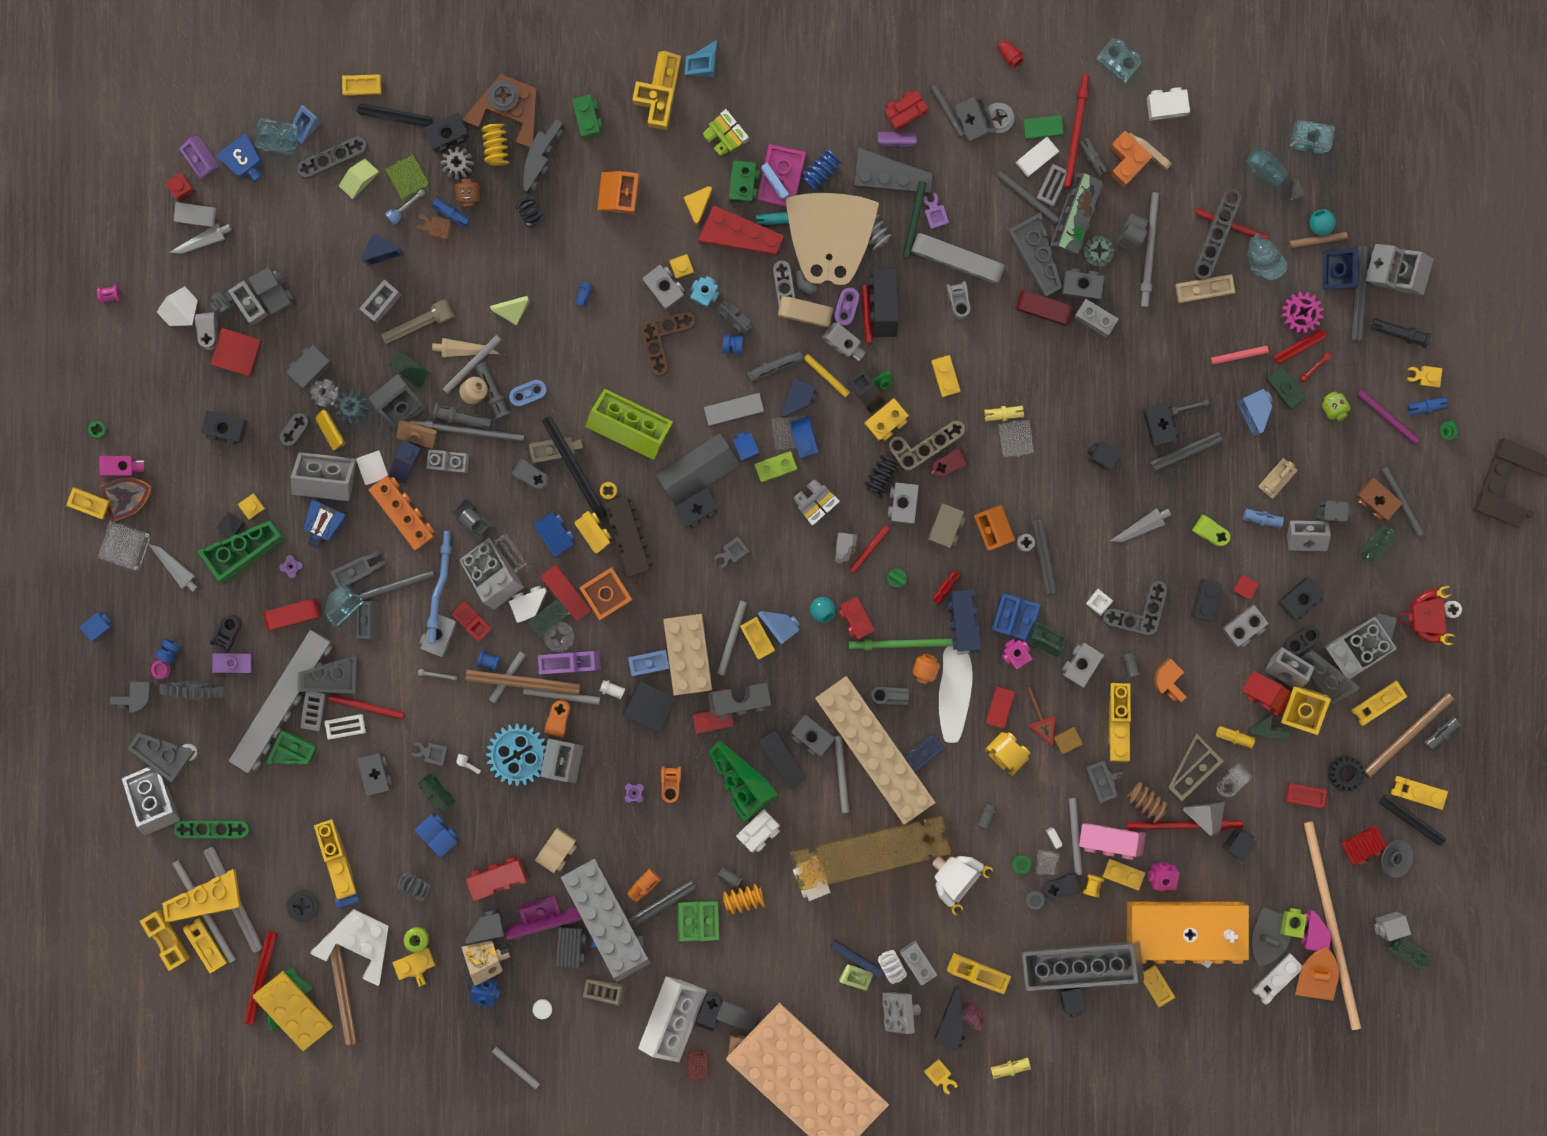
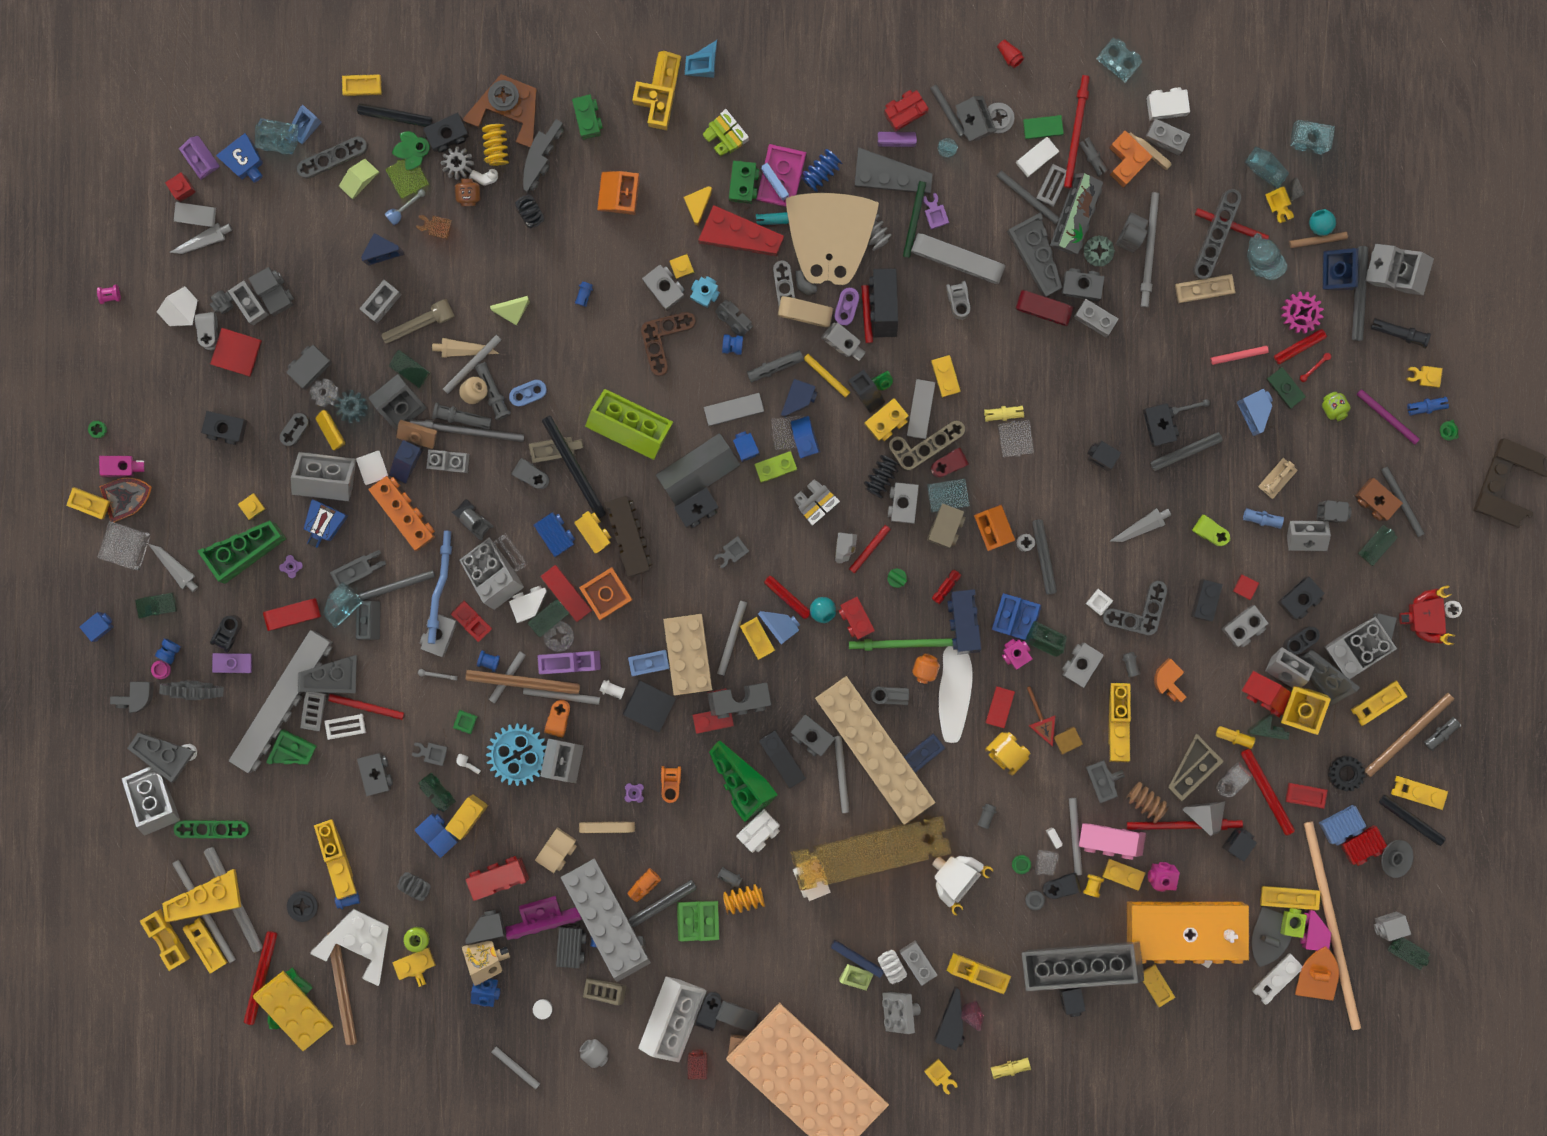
(155, 605): none -> clear green slope
(230, 525): black slope -> none
(408, 149): none -> green plate
(450, 212): blue pin -> none
(465, 722): none -> green tile
(466, 817): none -> yellow brick
(484, 179): none -> white arm
(594, 1053): none -> light grey head
(606, 827): none -> tan beam
(608, 496): yellow bush -> none
(786, 596): none -> red axle
(920, 409): none -> light grey tile
(947, 147): none -> clear light blue plate
(951, 493): none -> clear light blue plate
(1167, 137): none -> light grey brick
(1267, 792): none -> red axle
(1278, 202): none -> yellow plate
(1290, 897): none -> yellow plate
(1342, 825): none -> medium blue brick

